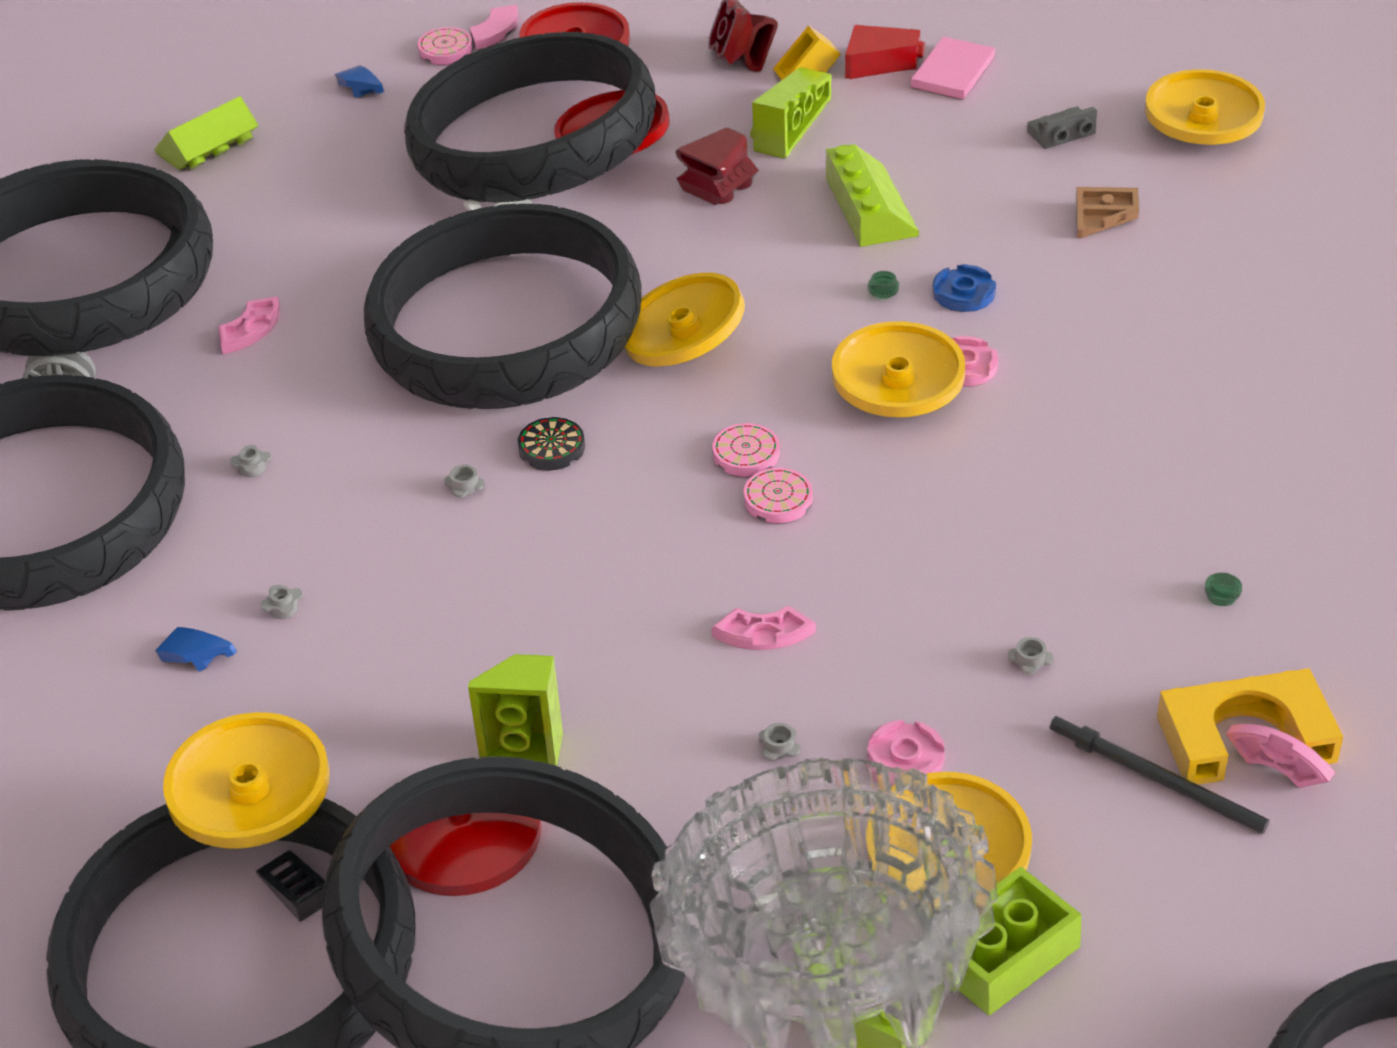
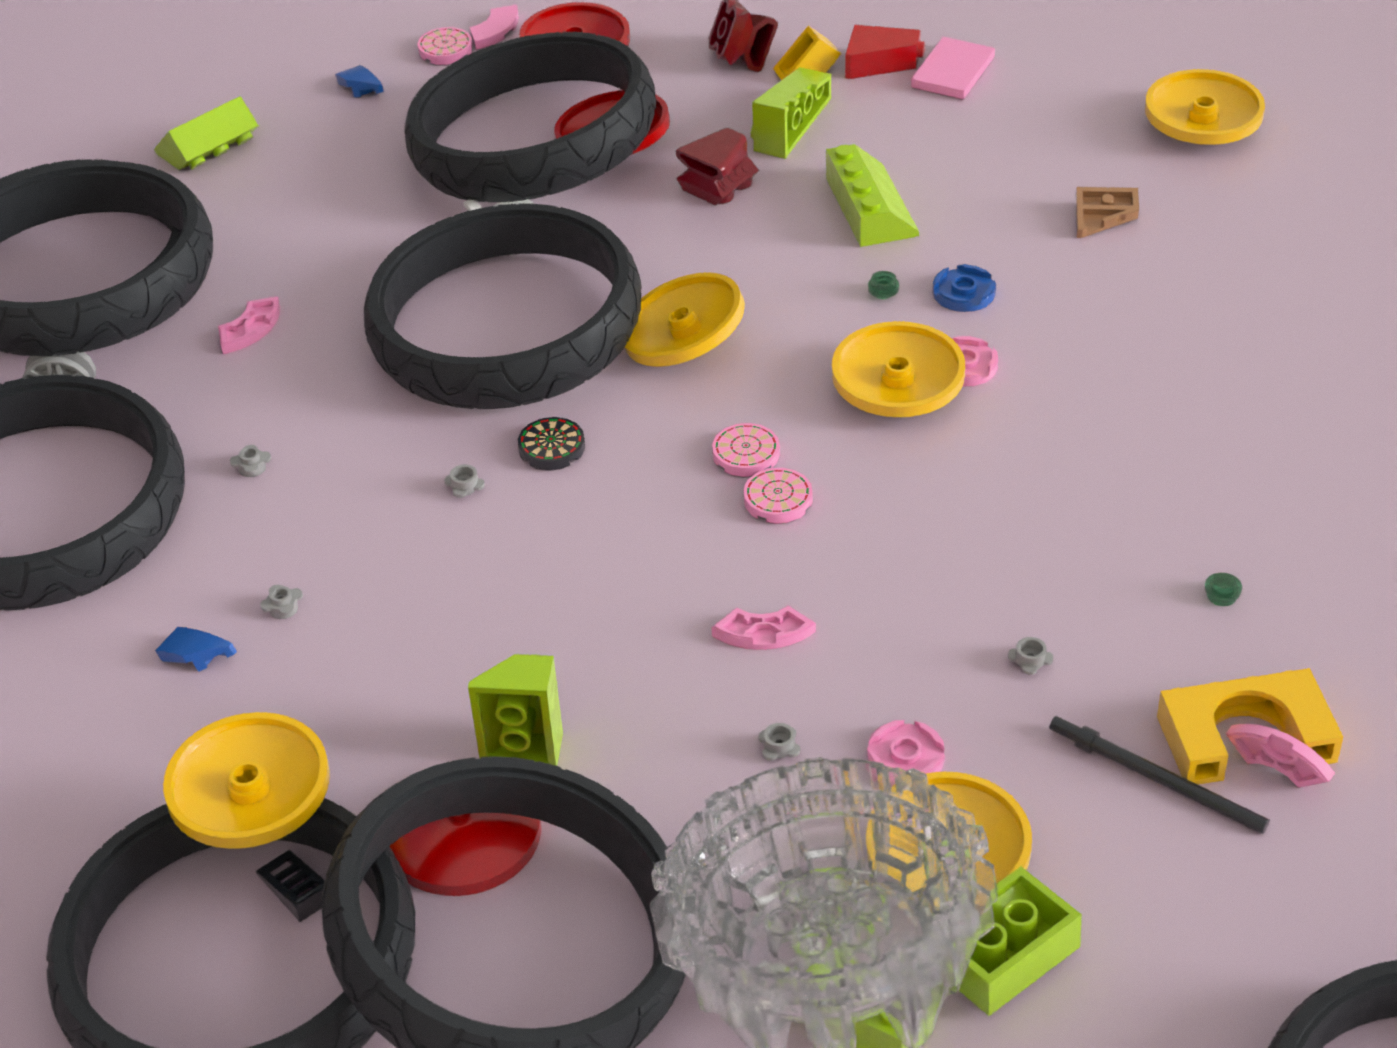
(1063, 126): dark grey bracket -> none

